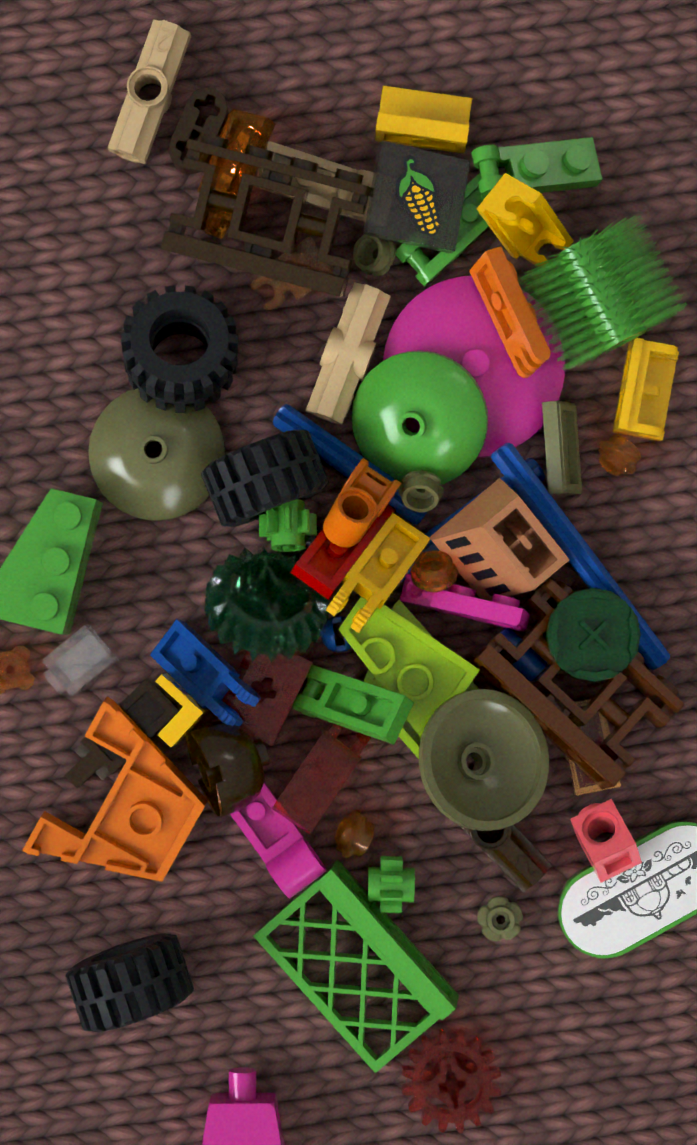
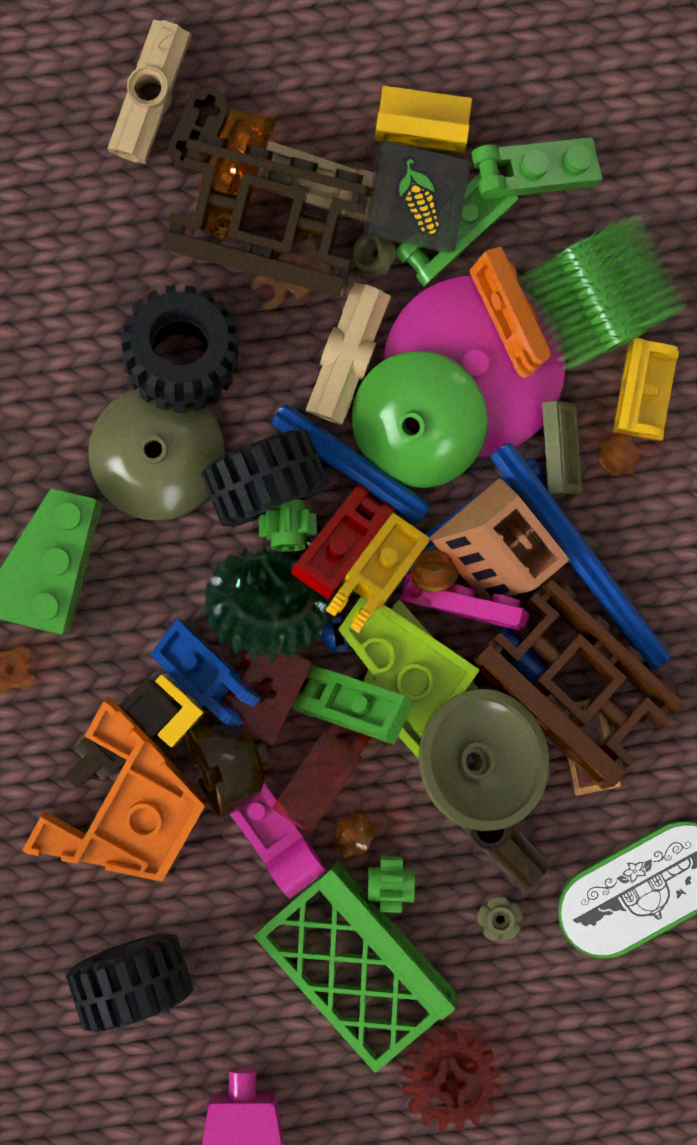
(78, 661): clear brick -> none
(358, 505): orange piece -> none
(421, 490): olive plate -> none
(522, 220): yellow hinge -> none
(593, 634): dark green tile -> none
(613, 855): coral brick -> none

